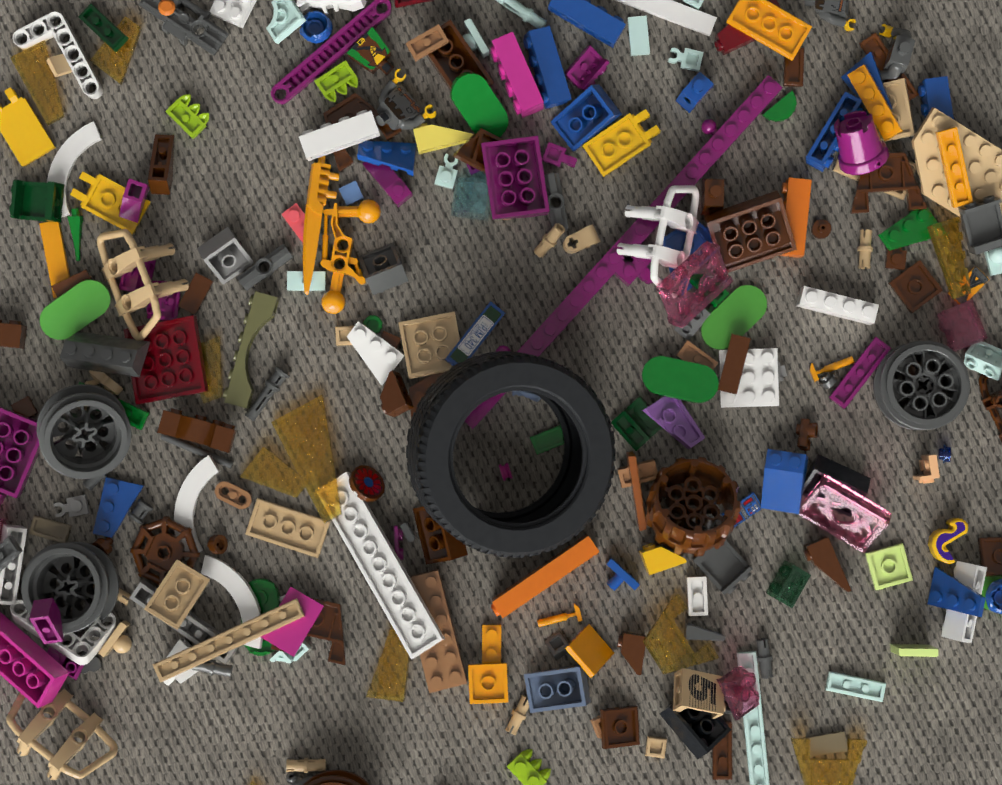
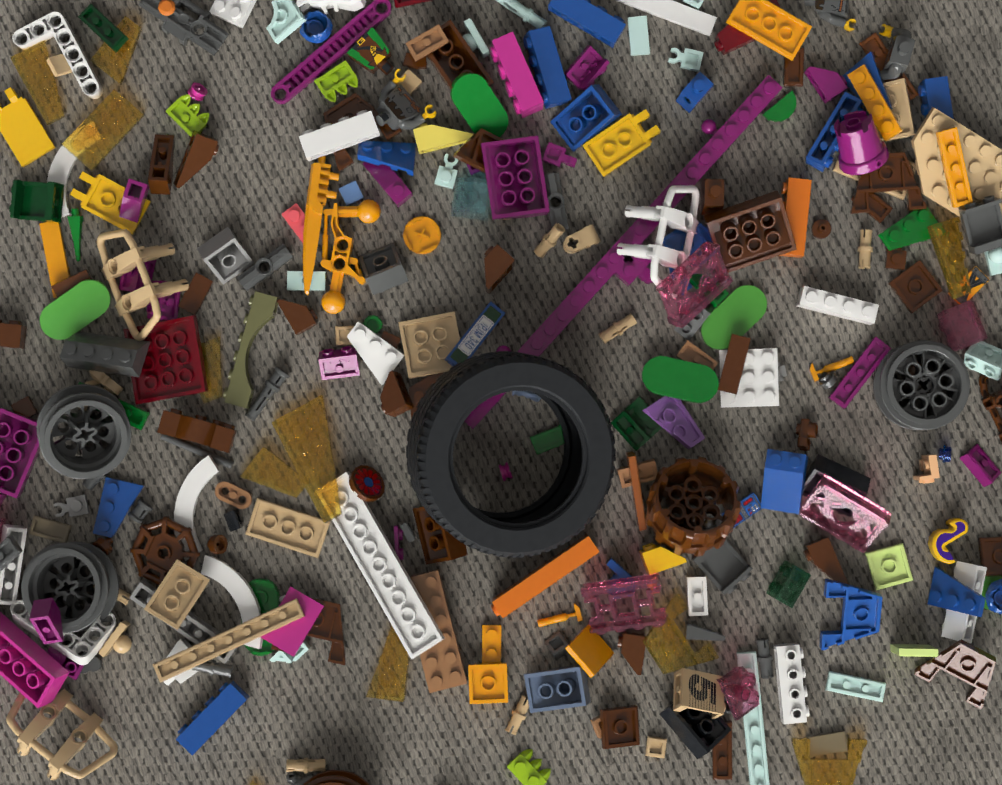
(102, 130): none -> clear yellow plate
(197, 91): none -> dark pink bush
(197, 155): none -> reddish brown slope
(212, 718): none -> blue brick
(233, 520): none -> black slope
(298, 316): none -> reddish brown slope
(338, 363): none -> bracket
(410, 62): none -> reddish brown piece
(411, 82): none -> tan tile
(422, 235): none -> light orange tile
(497, 266): none -> reddish brown slope
(617, 328): none -> tan pin
(621, 589): none -> clear pink fence
(790, 683): none -> white brick
(826, 82): none -> magenta slope
(859, 613): none -> blue wing
(877, 207): none -> reddish brown tile
(966, 664): none -> wing
(980, 465): none -> magenta slope

